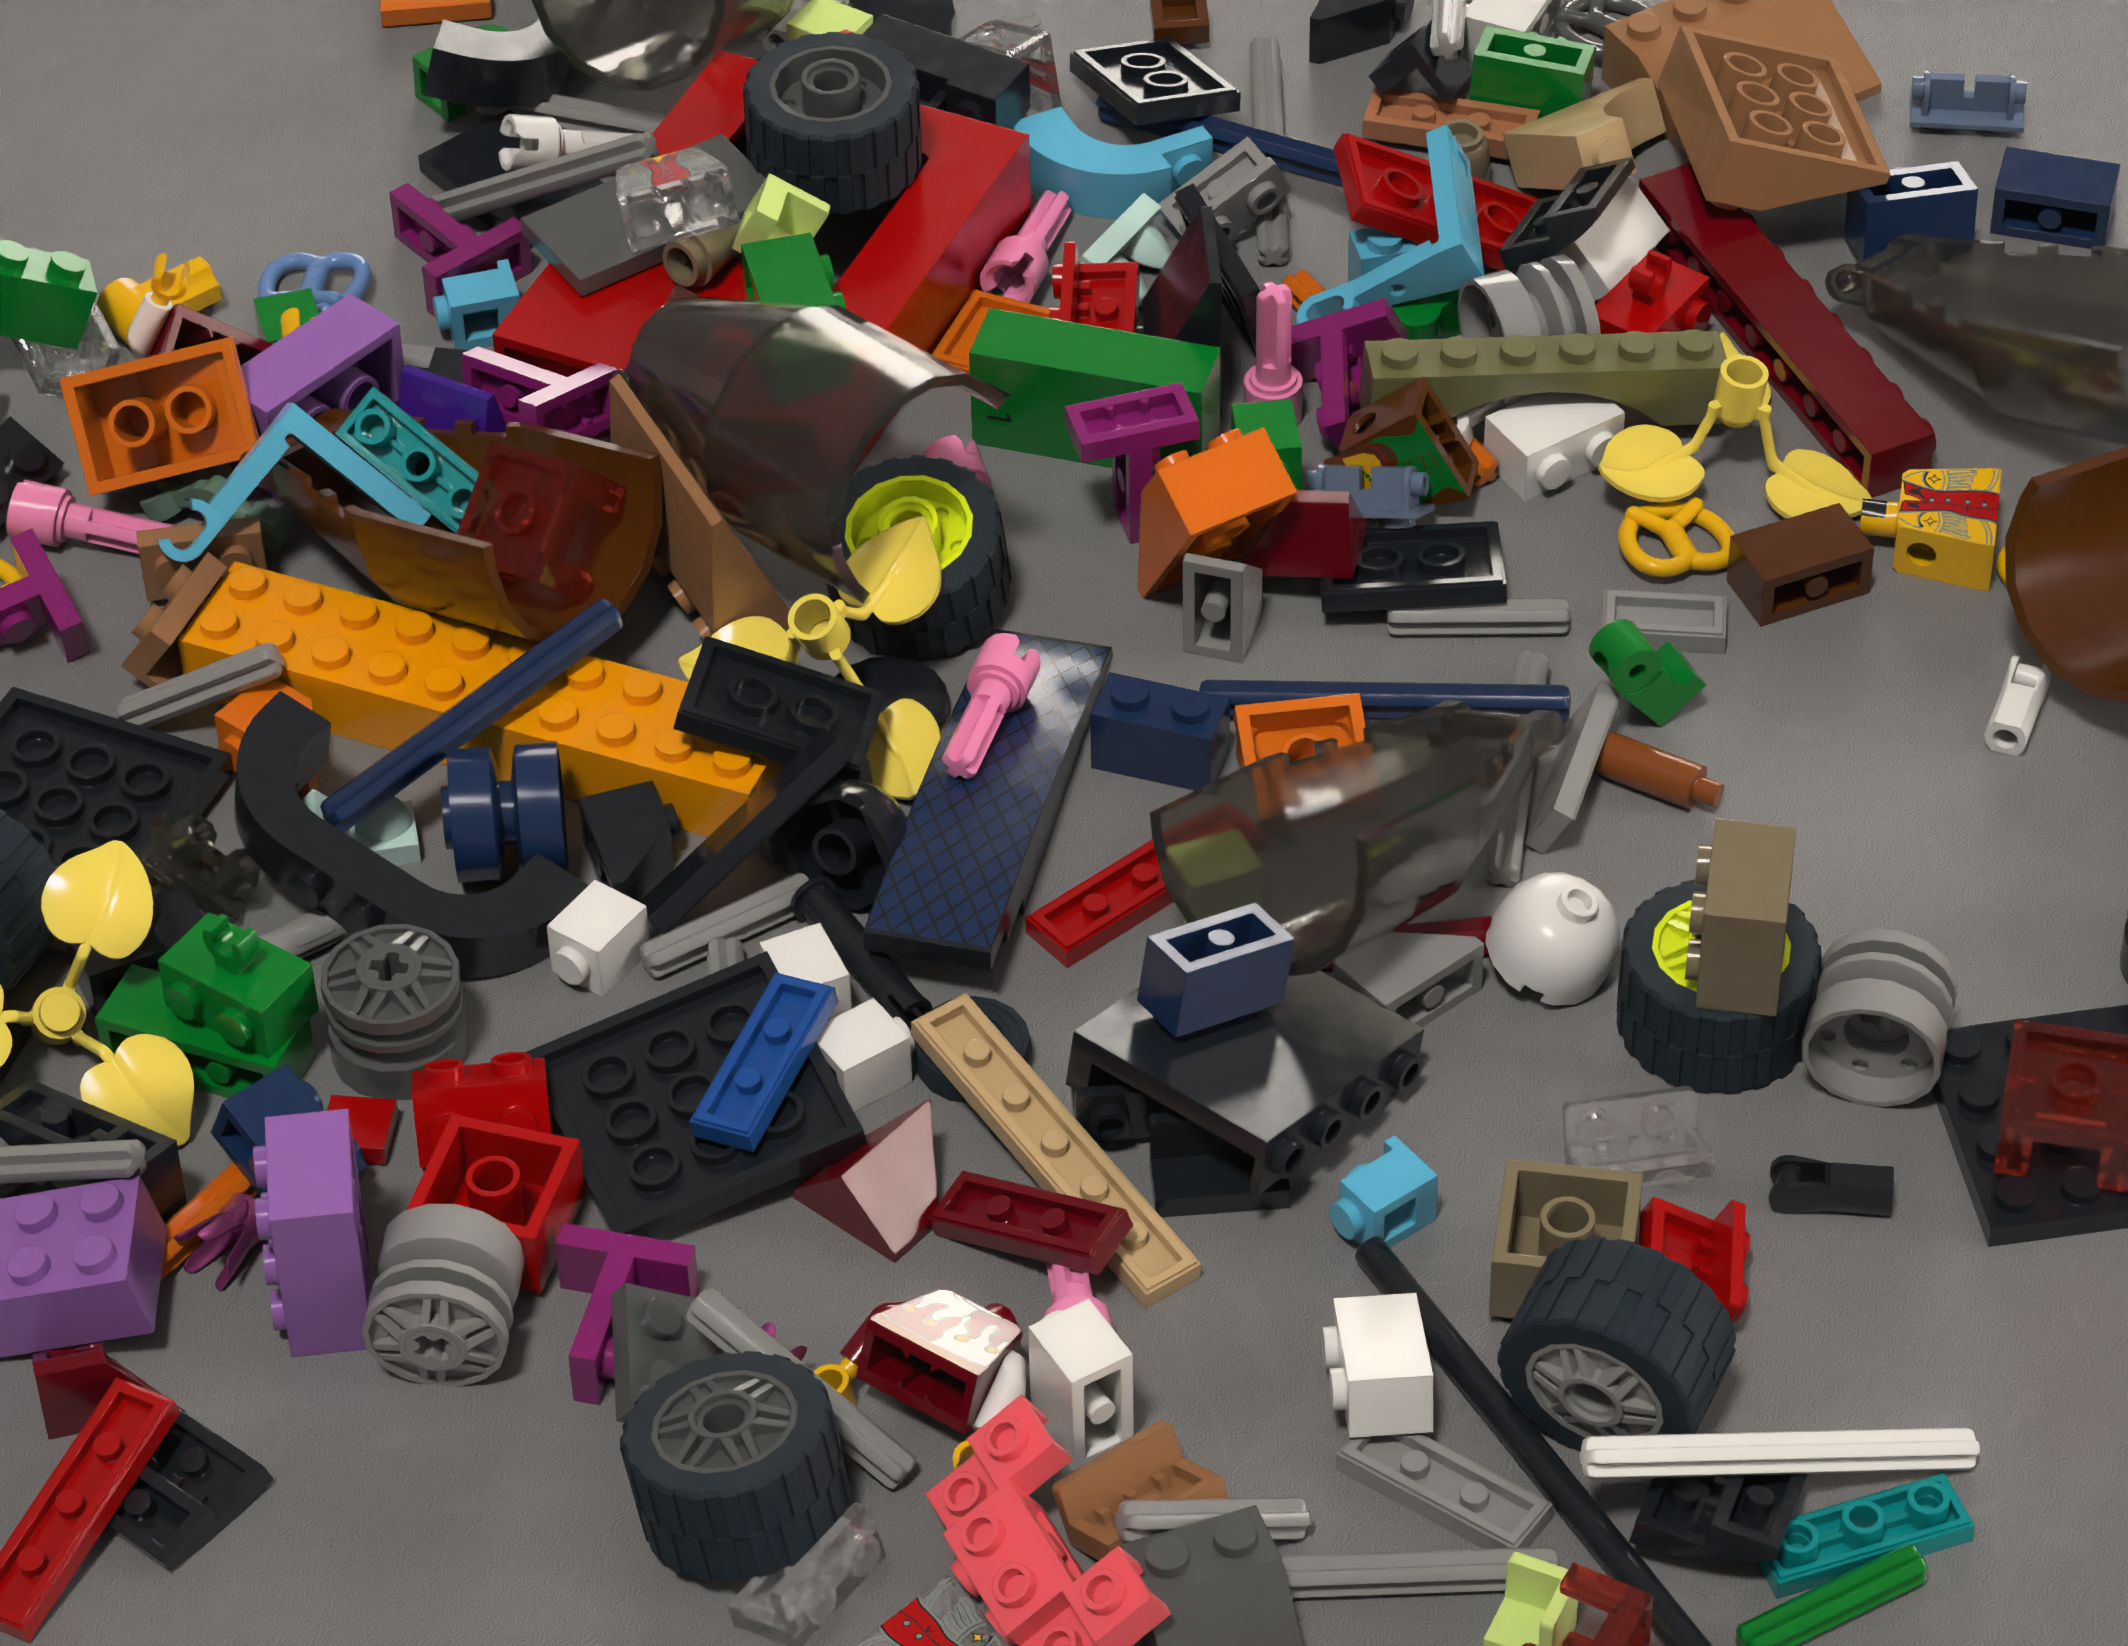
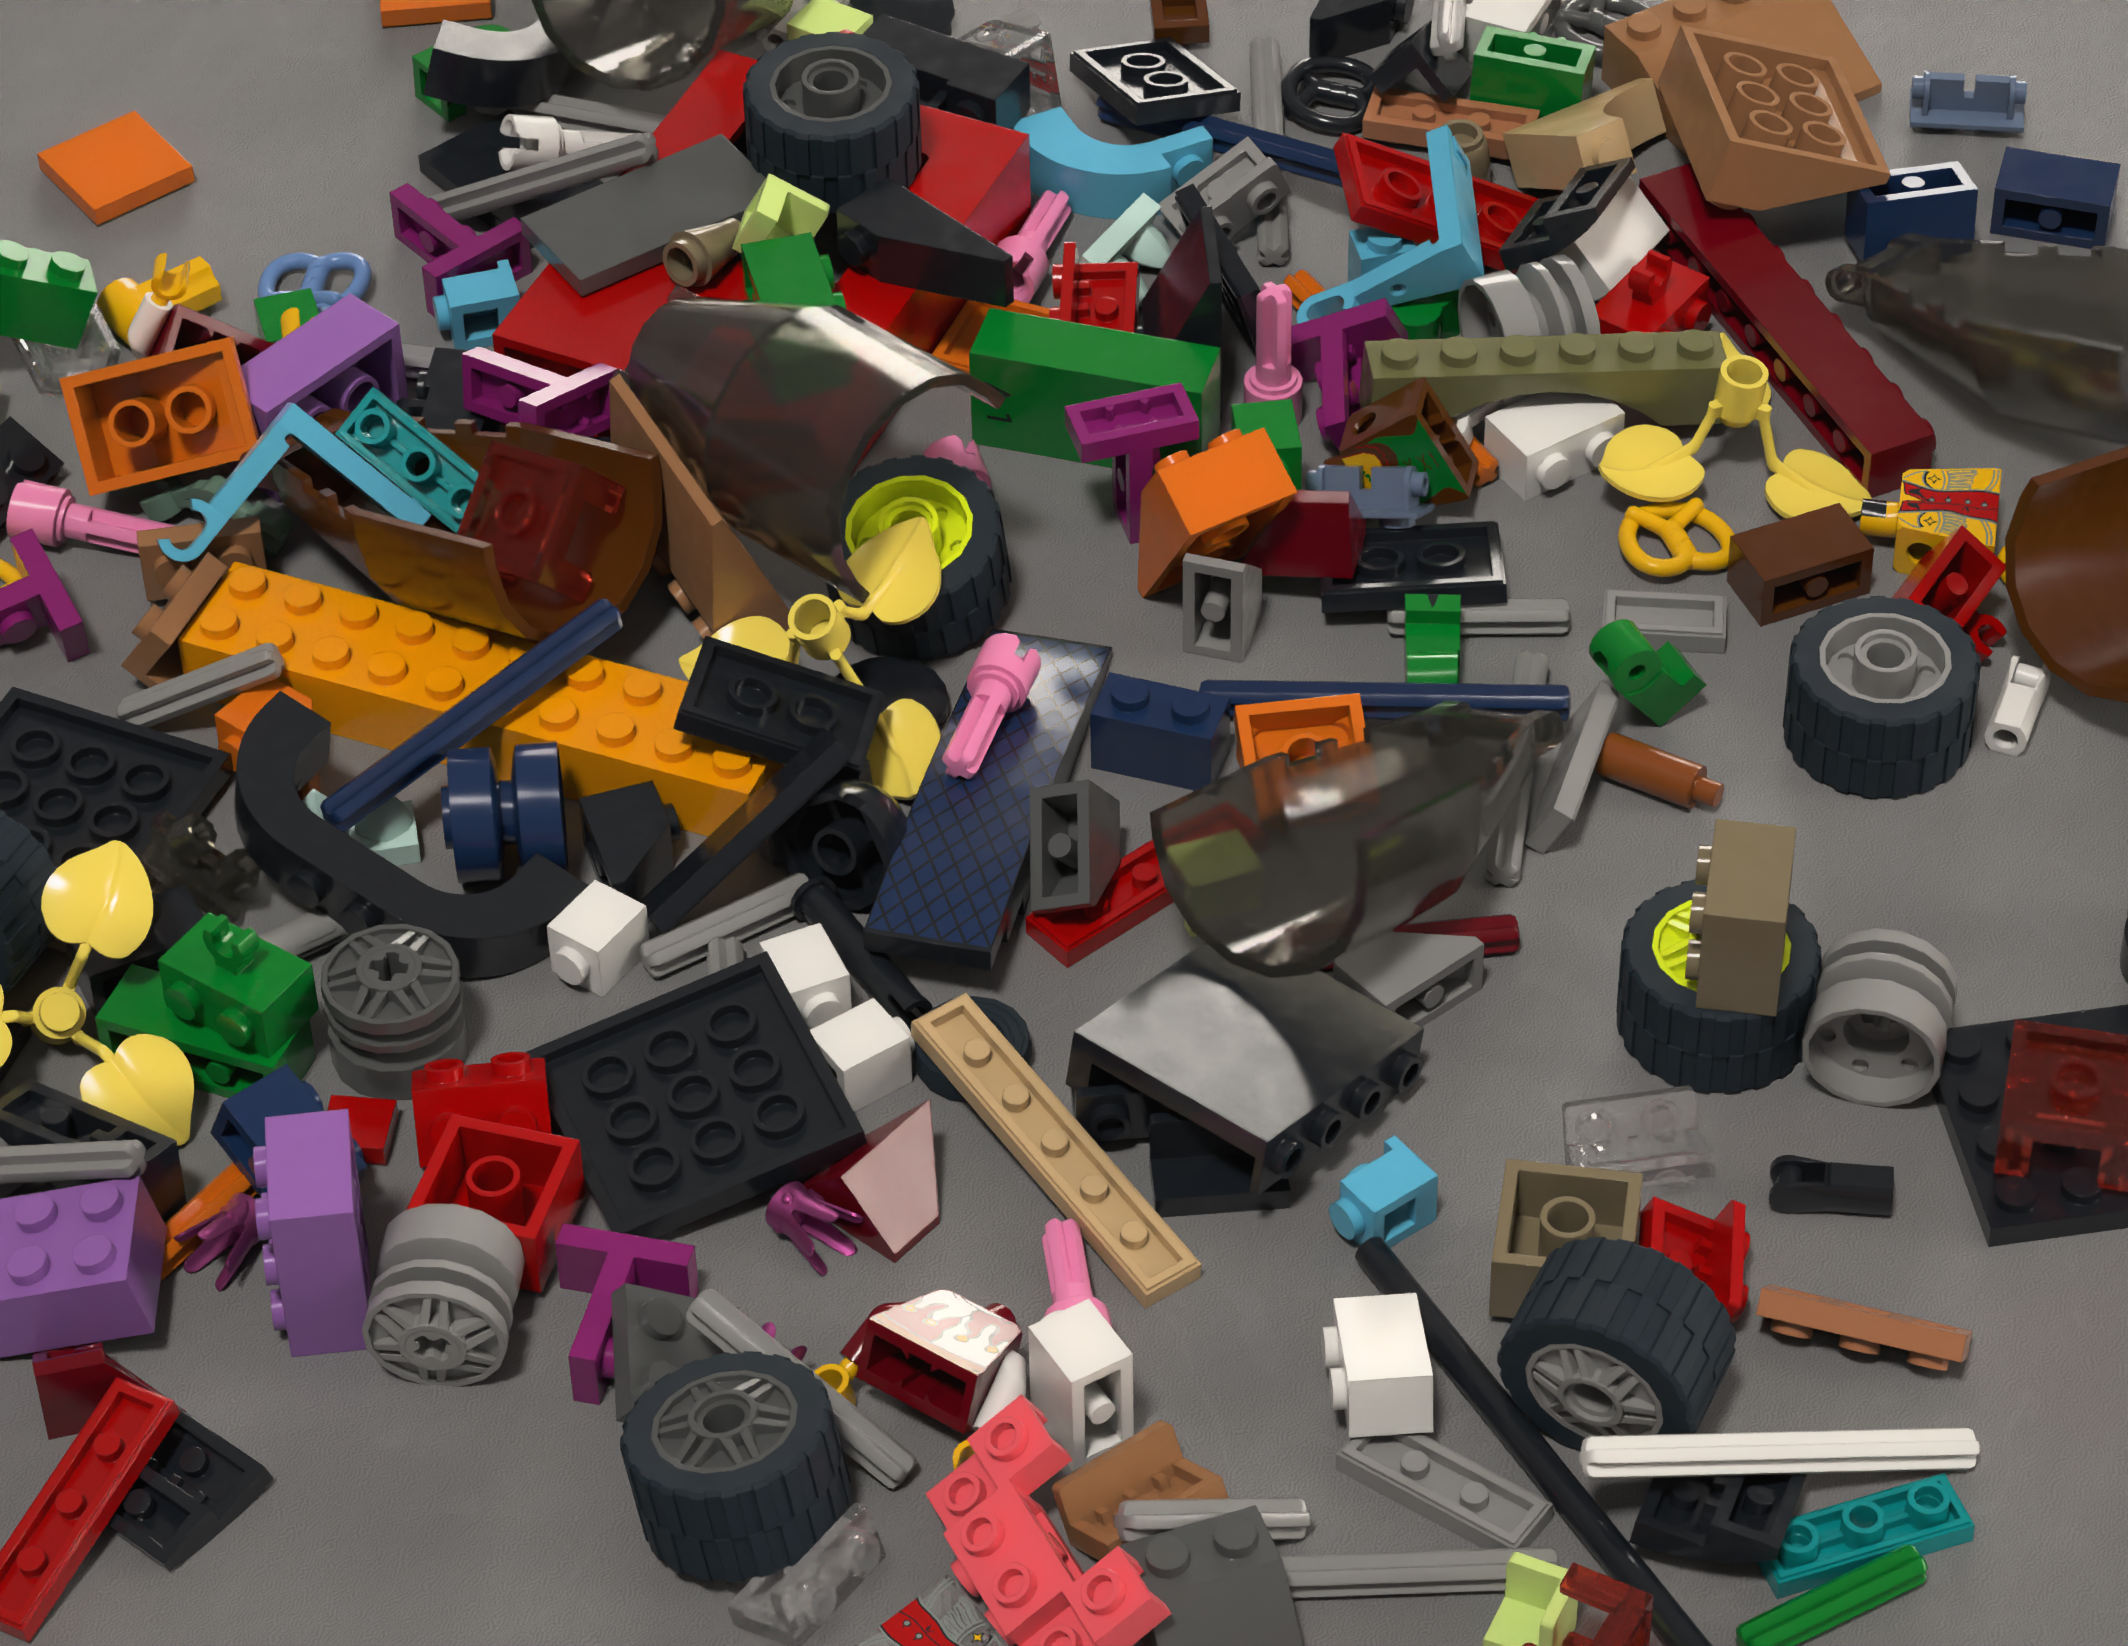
(116, 167): none -> orange tile
(446, 401): dark purple slope -> none
(673, 199): clear torso -> none
(764, 1062): blue tile -> none
(805, 1212): none -> flat silver piece
(921, 247): none -> black slope
(1030, 1222): dark red tile -> none
(1072, 845): none -> dark grey slope
(1215, 969): dark blue brick -> none
(1328, 92): none -> black piece
(1432, 638): none -> green leg
(1555, 937): white cylinder -> none
(1863, 1327): none -> nougat plate
(1881, 696): none -> black wheel
(1955, 582): none -> red brick

